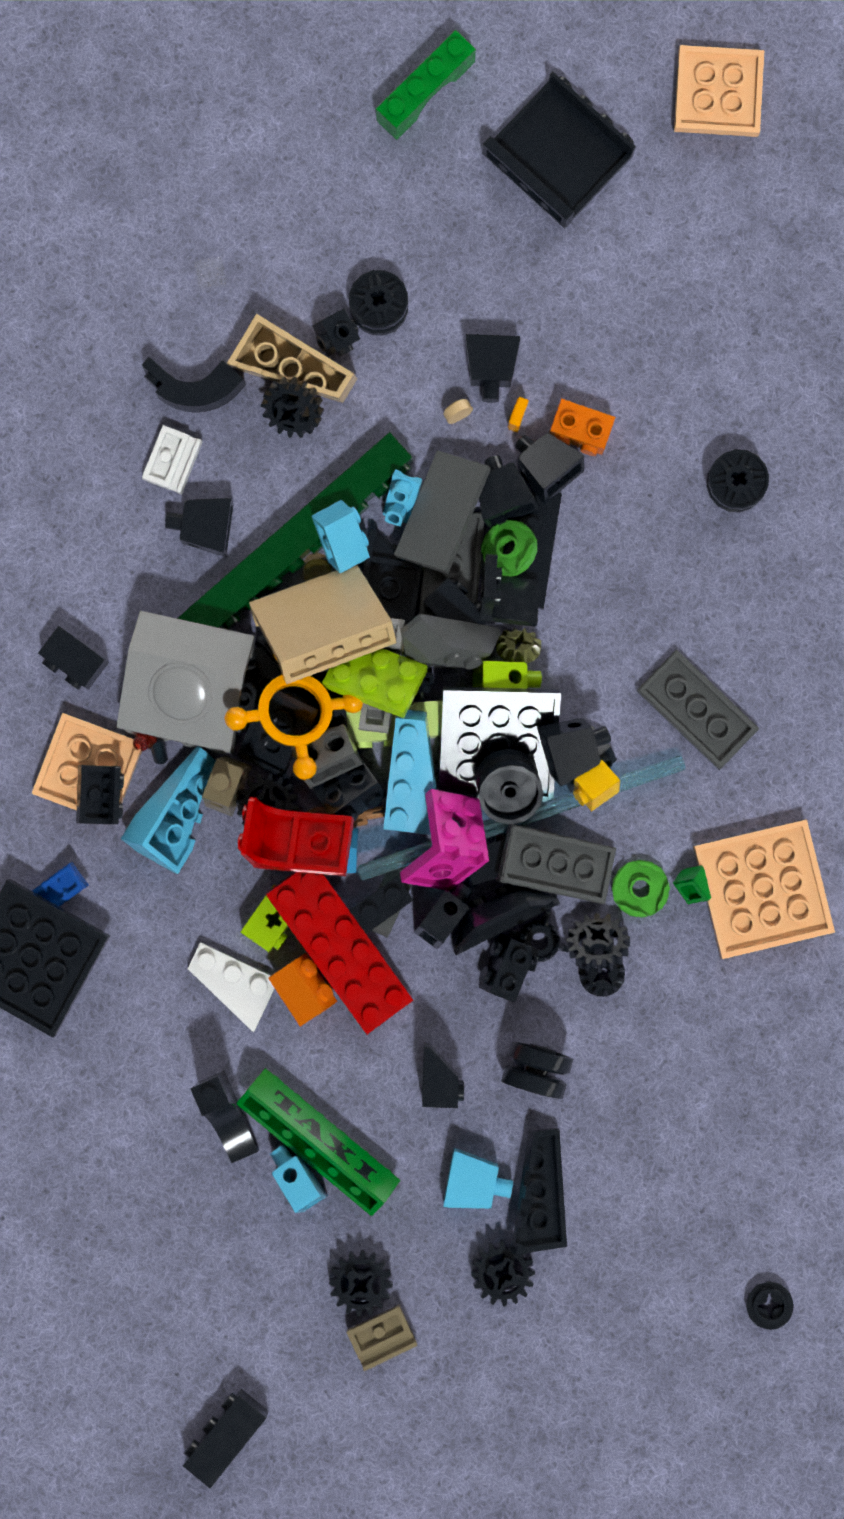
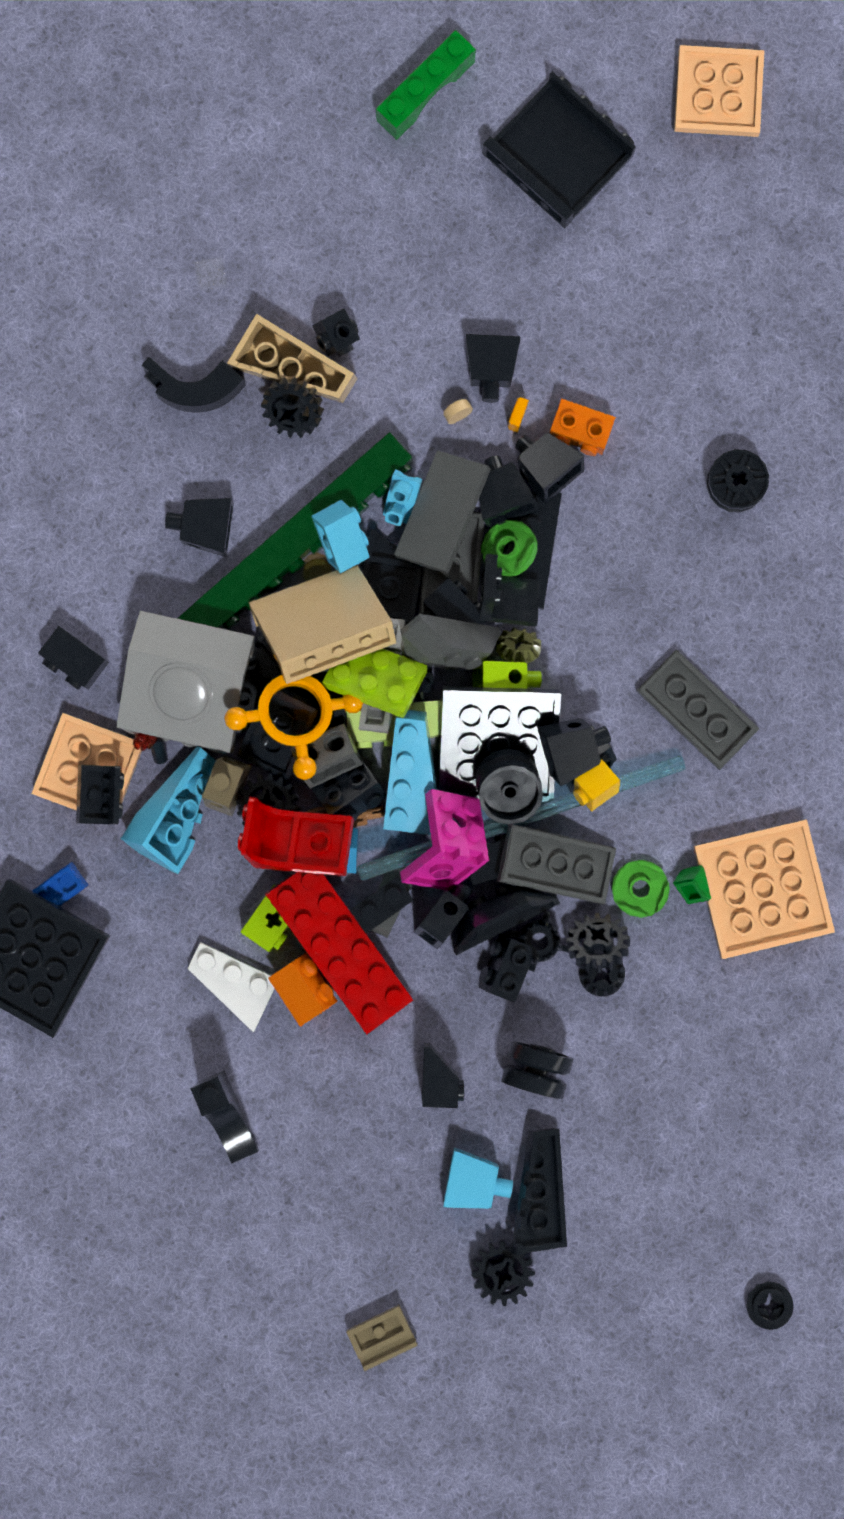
(172, 459): white plate -> none
(224, 1437): black brick -> none
(302, 1192): medium azure torso -> none
(318, 1142): green brick -> none
(369, 1293): black gear -> none
(377, 286): black wheel -> none

